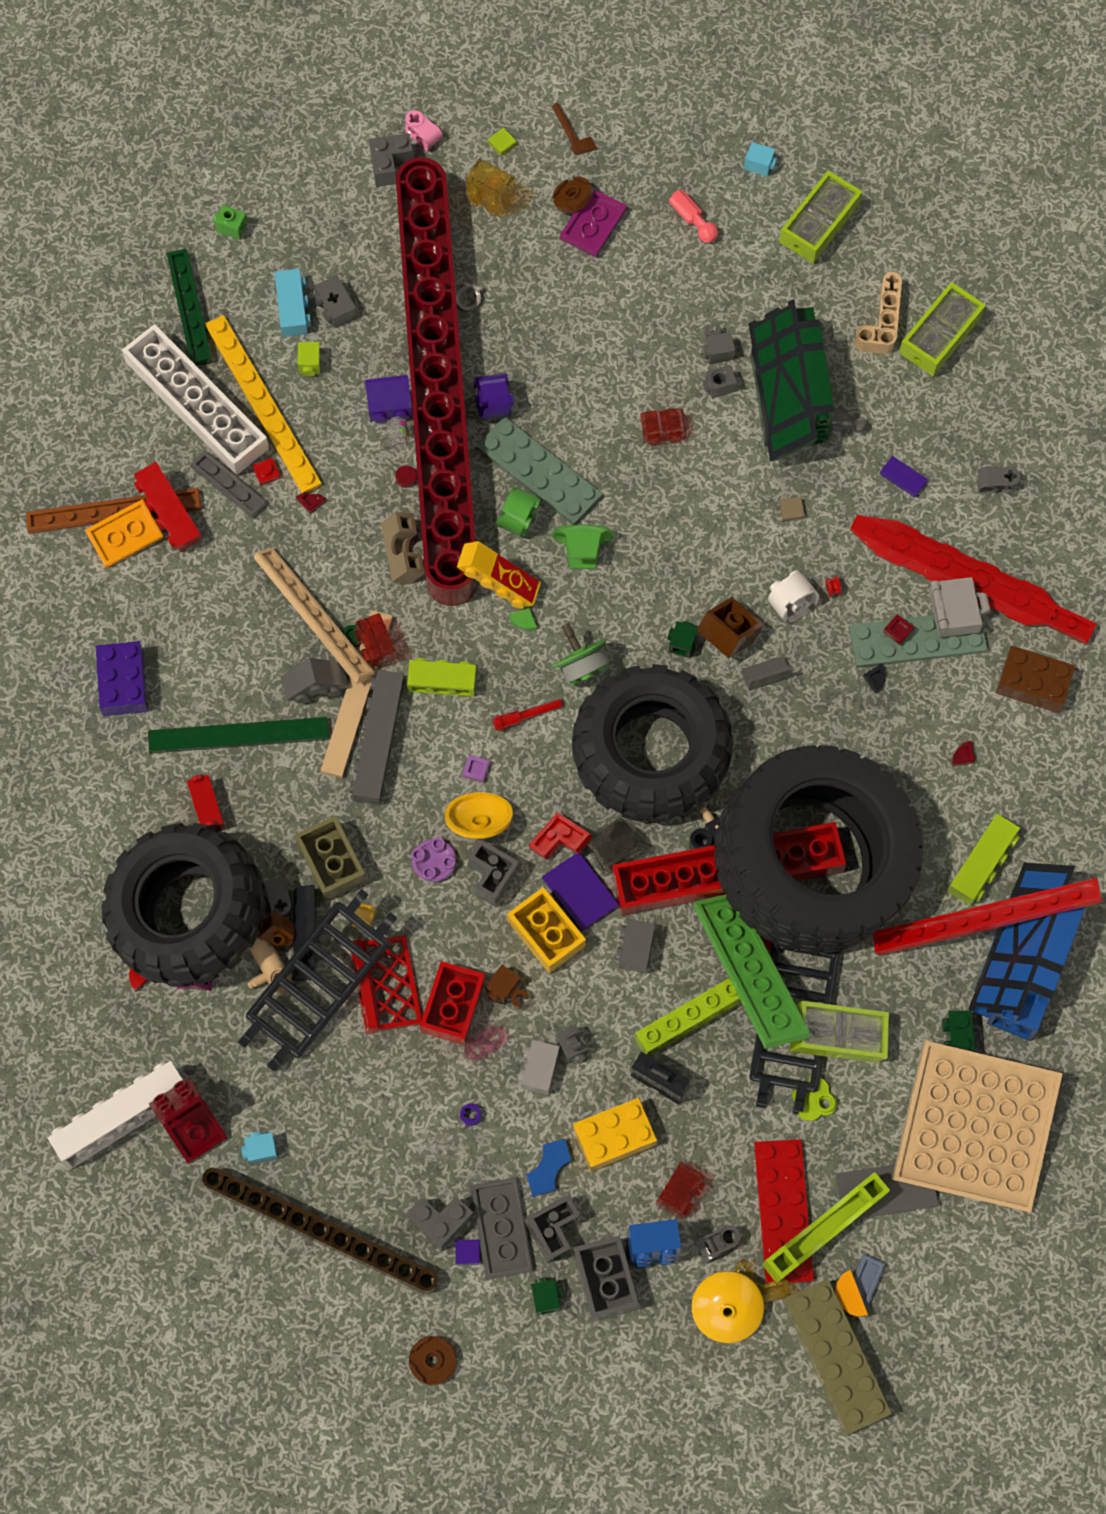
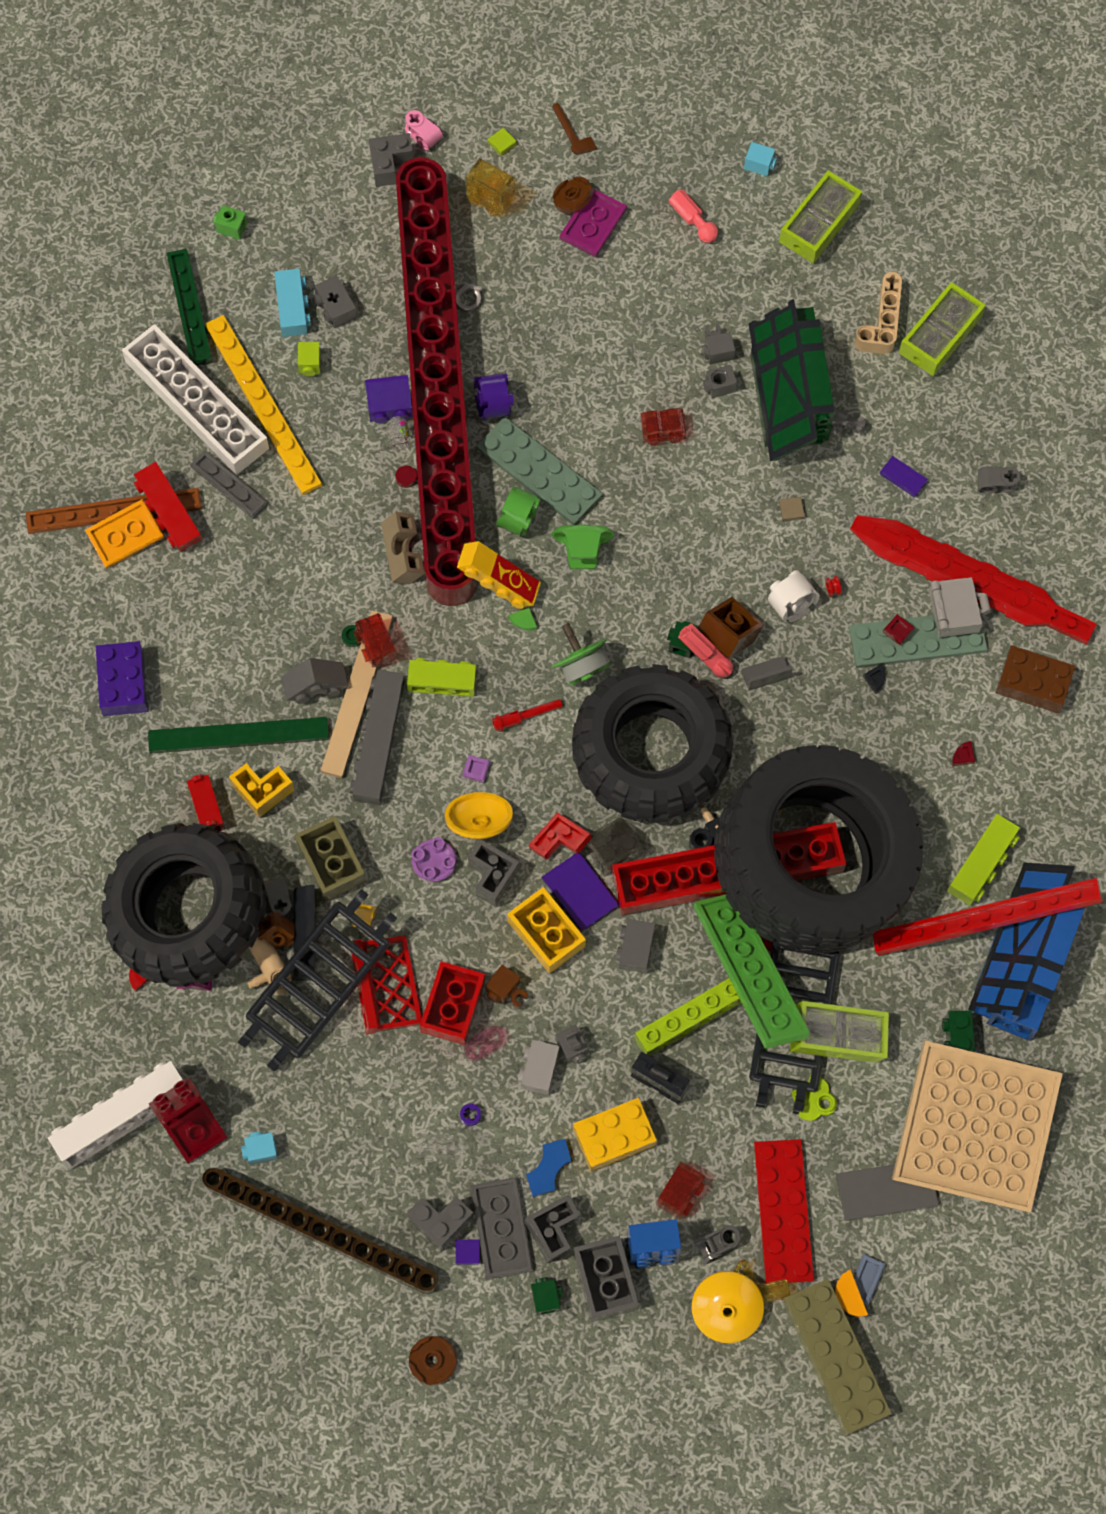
(261, 793): none -> yellow brick
(266, 471): red plate -> none
(310, 502): dark red tile -> none
(314, 615): tan tile -> none
(706, 651): none -> coral piece
(825, 1227): lime arch -> none

